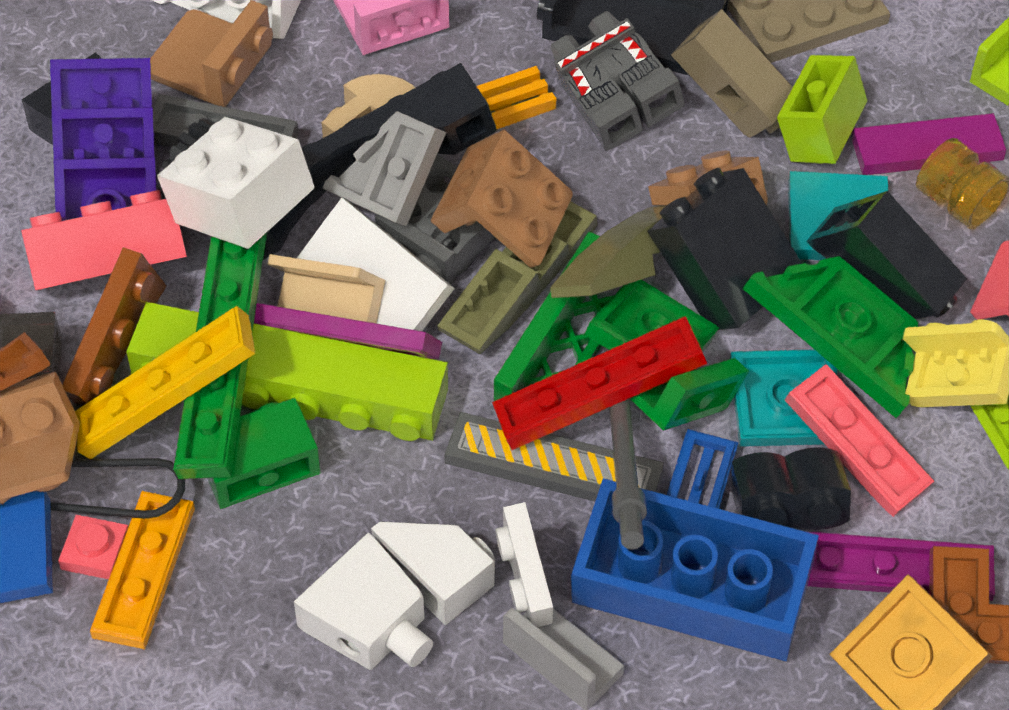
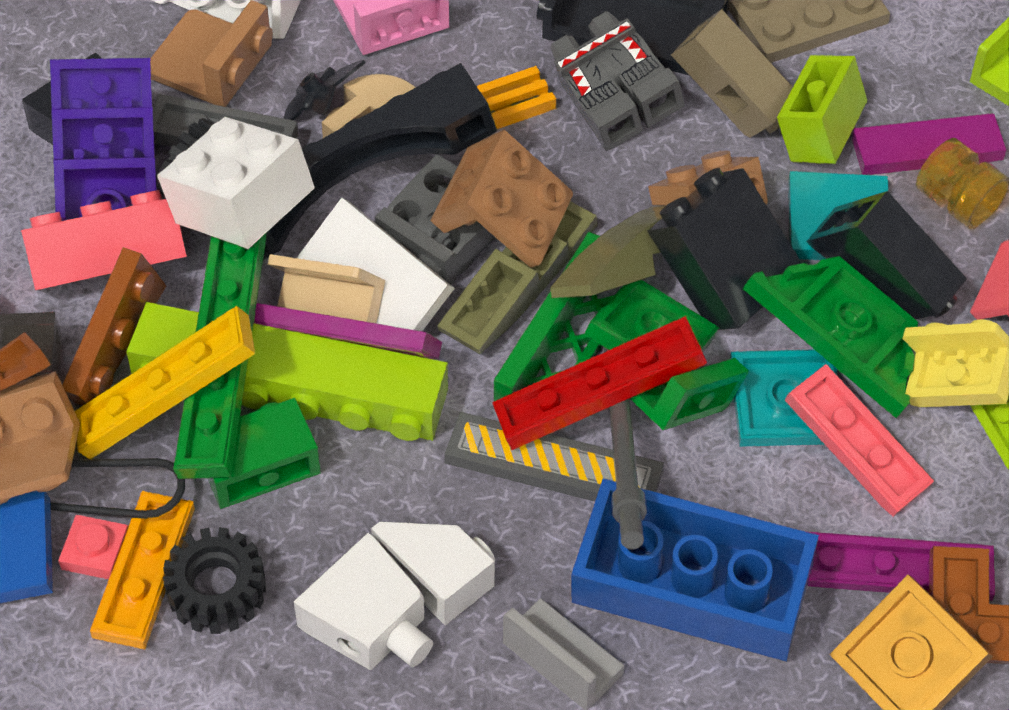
(207, 553): none -> black tyre
(318, 90): none -> black piece
(390, 168): light grey wing -> none
(519, 546): white wing -> none
(710, 444): blue tile -> none
(793, 489): black brick -> none

